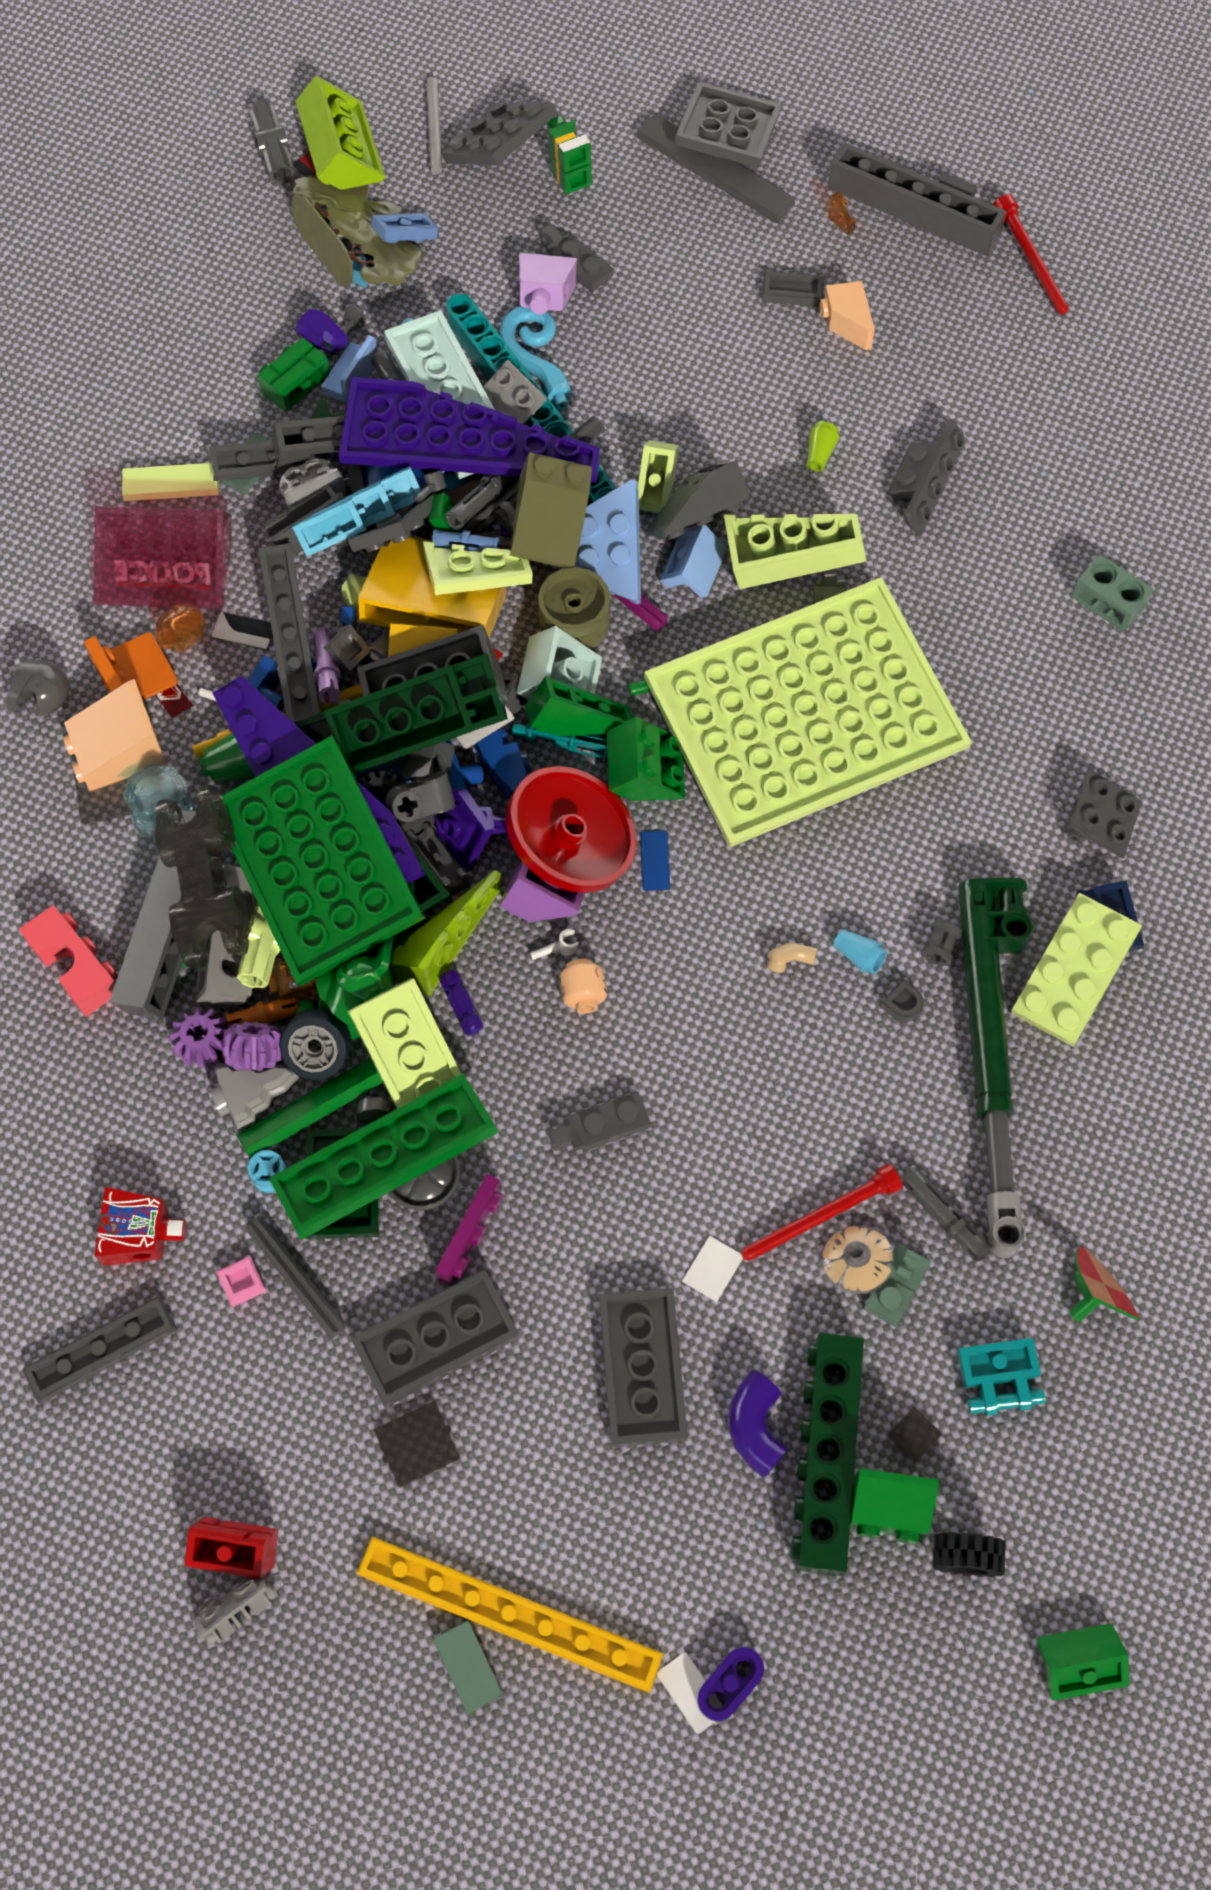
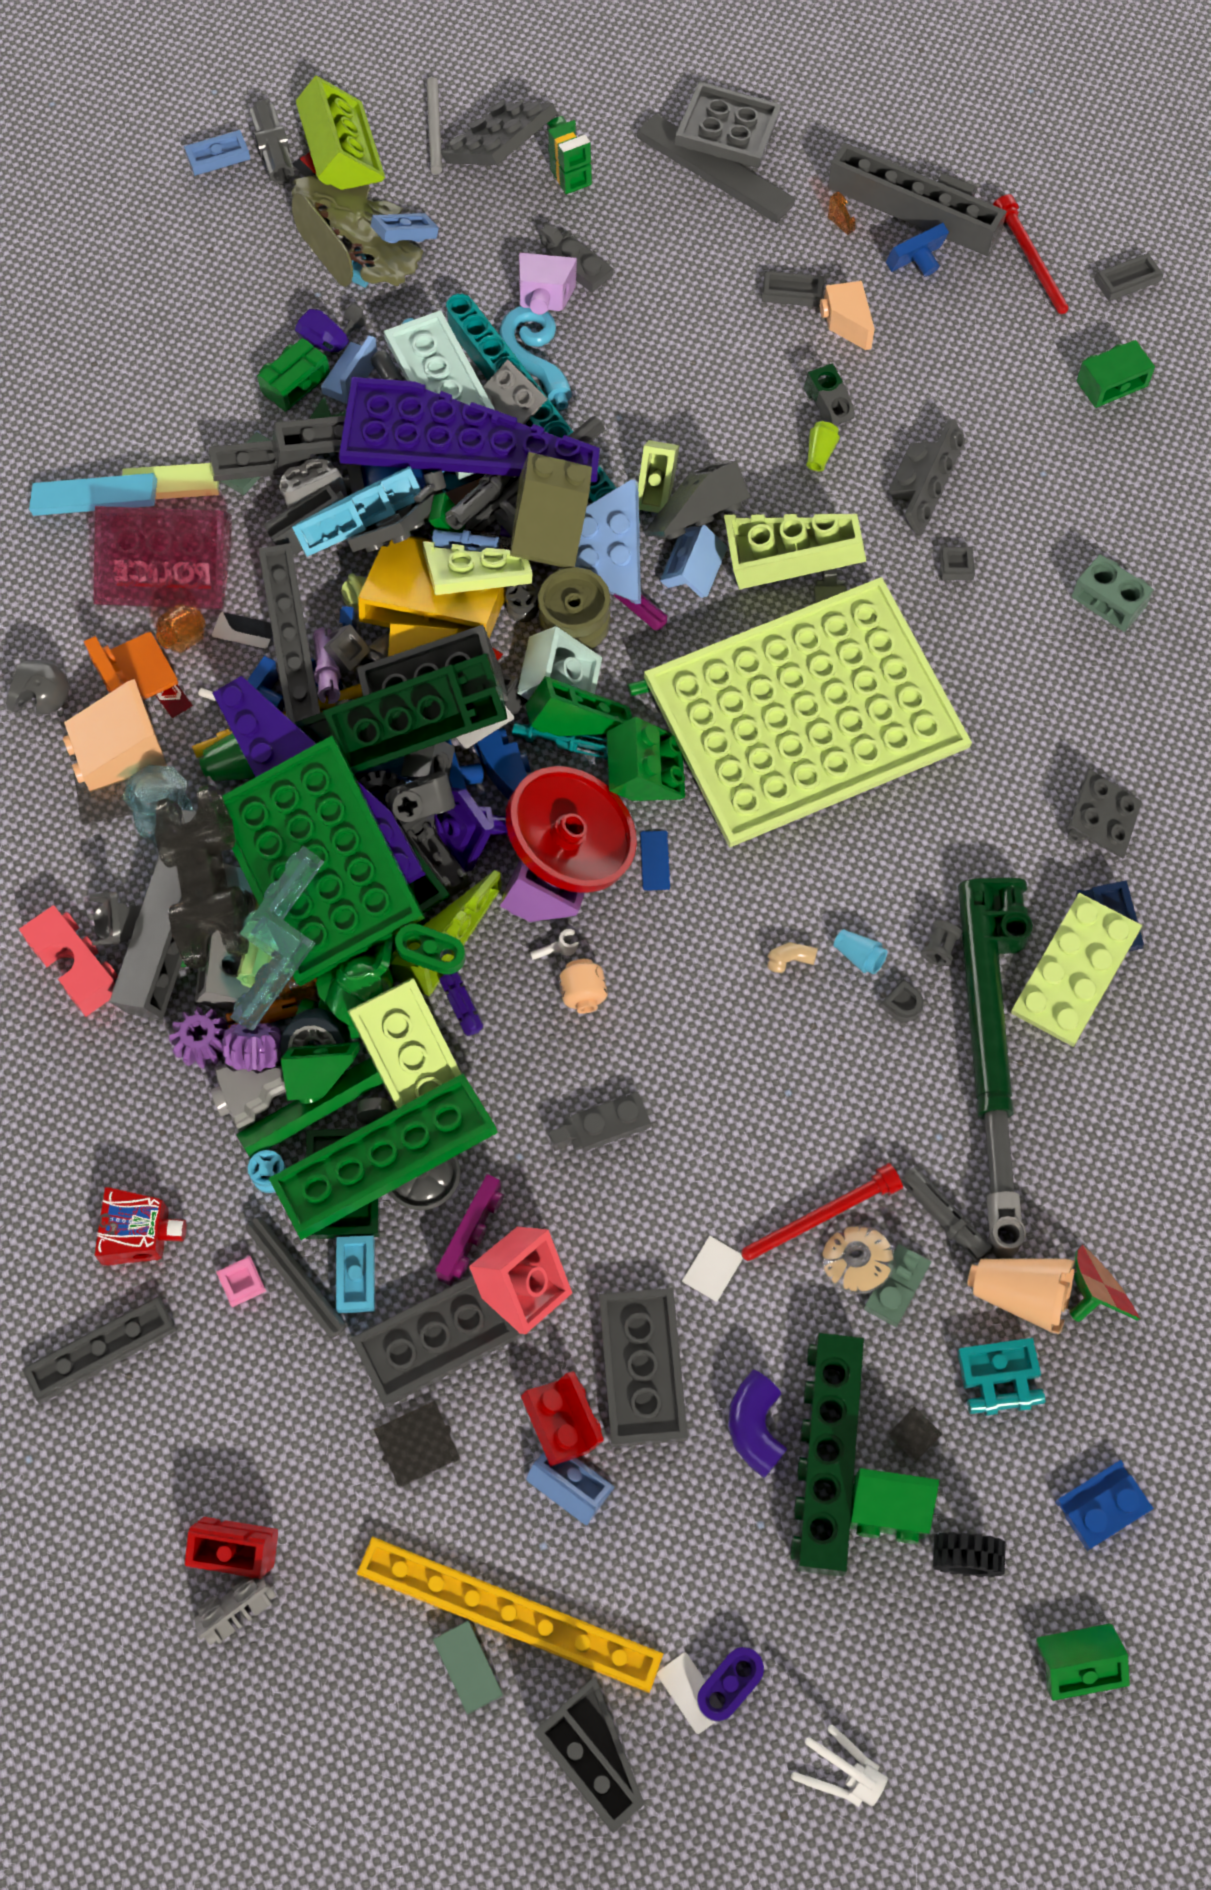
(85, 494): none -> medium azure tile
(113, 920): none -> dark grey hair
(217, 152): none -> medium blue plate
(276, 938): none -> clear light blue bracket
(314, 1069): none -> green slope
(355, 1274): none -> medium azure plate
(432, 949): none -> green plate
(522, 1277): none -> coral slope
(527, 596): none -> dark grey wheel
(563, 1419): none -> red bracket
(571, 1486): none -> medium blue slope
(591, 1755): none -> dark grey wedge
(829, 395): none -> leg
(863, 1779): none -> white plant
(919, 250): none -> blue tile
(956, 563): none -> dark grey tile
(1026, 1287): none -> light nougat cone
(1104, 1505): none -> blue plate
(1115, 373): none -> green brick
(1128, 277): none -> dark grey tile

